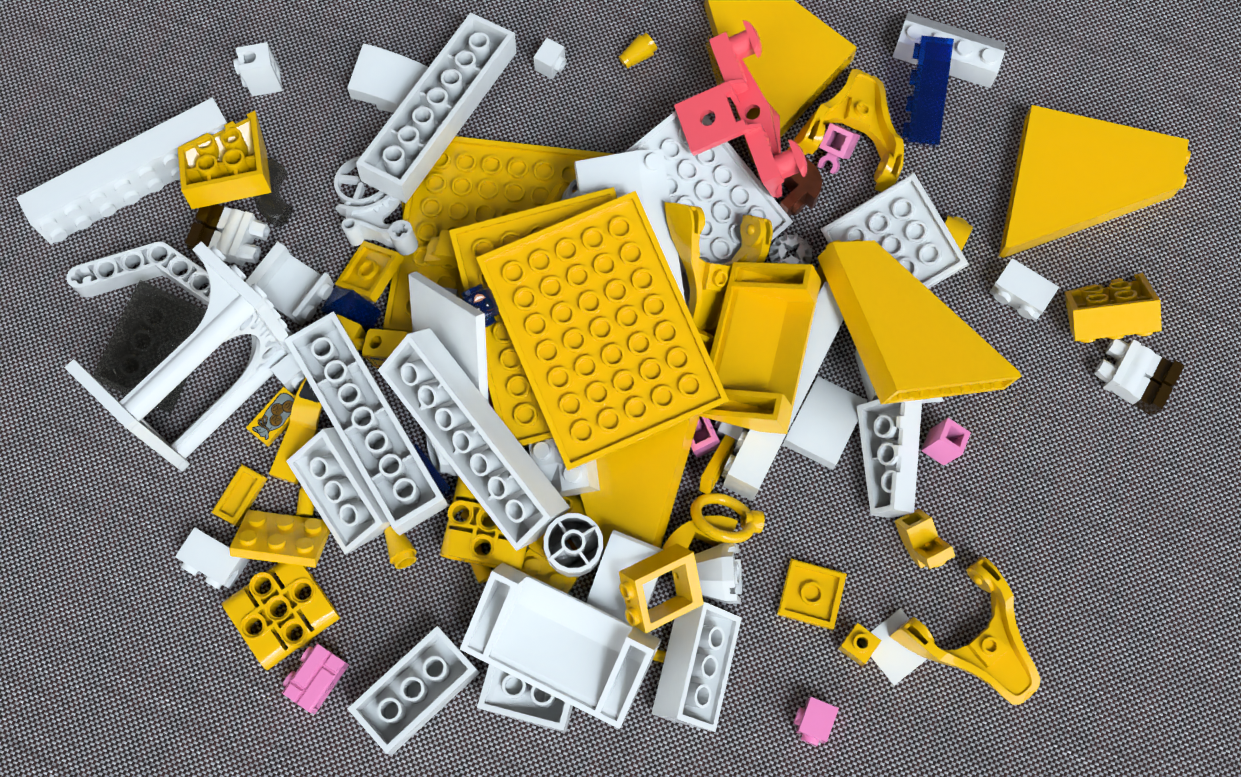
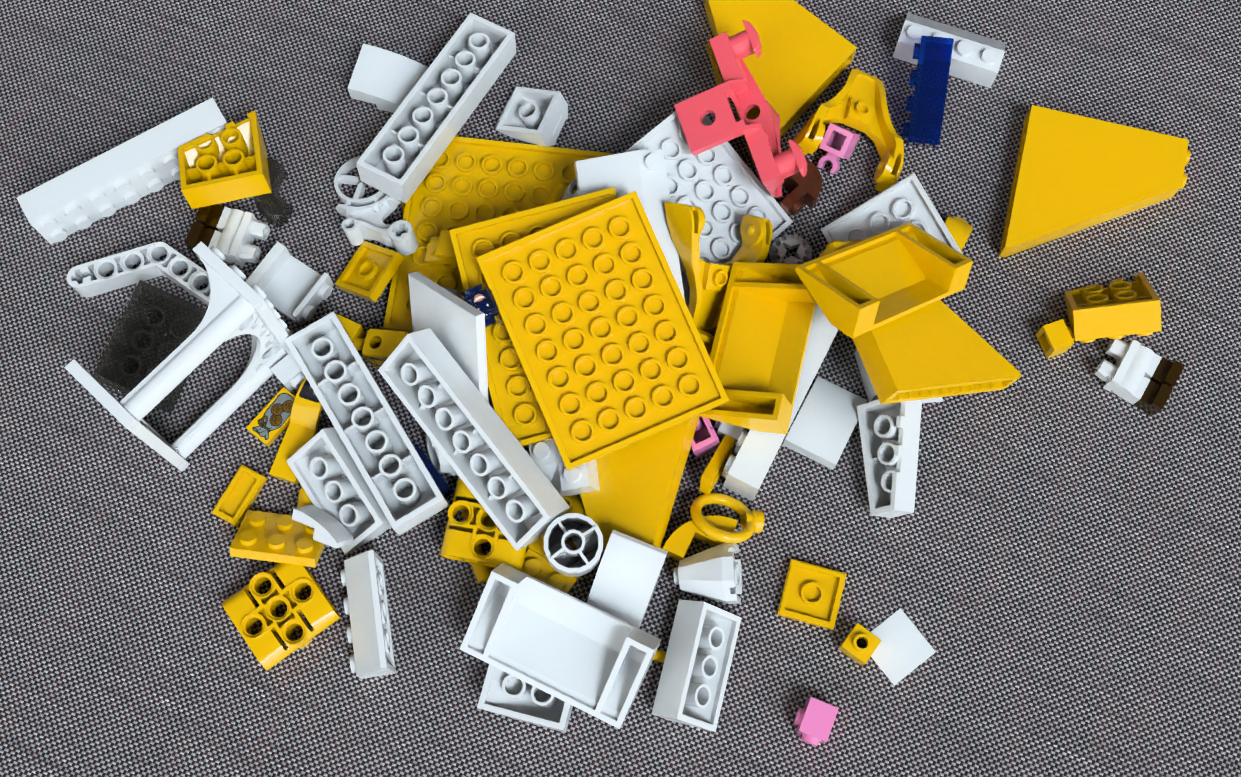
(211, 558): white brick -> none
(258, 69): white brick -> none
(314, 678): bright pink brick -> none
(327, 528): none -> white slope
(353, 307): clear blue slope -> none
(368, 616): none -> white slope
(400, 549): yellow cone -> none
(413, 691): white brick -> none
(533, 116): none -> white slope
(550, 58): white plate -> none
(638, 51): yellow cone -> none
(686, 583): yellow window -> none
(883, 278): none -> yellow slope
(922, 540): yellow brick -> none
(946, 441): bright pink brick -> none
(995, 653): yellow animal -> none
(1023, 290): white brick -> none
(1055, 338): none -> yellow plate

